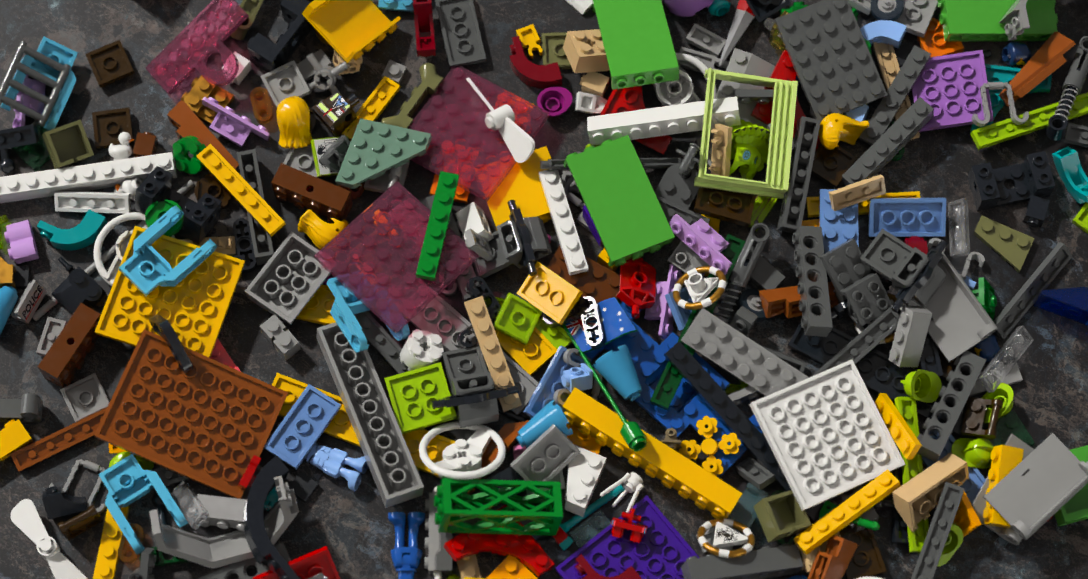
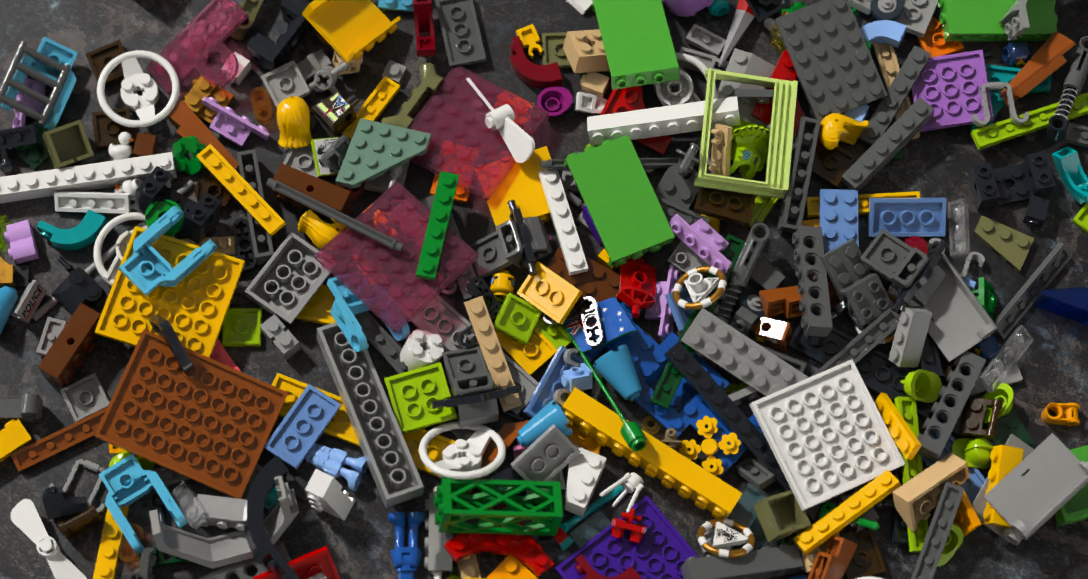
(135, 82): none -> white piece
(242, 327): none -> lime tile
(248, 477): red plate -> none
(326, 495): none -> white wedge
(334, 214): none -> dark grey piece
(474, 218): white brick -> none
(478, 245): light grey plate -> none
(502, 284): none -> yellow head
(653, 430): none -> clear yellow plate
(772, 334): none -> dark orange torso
(857, 192): tan plate -> none
(1065, 414): none -> light orange piece

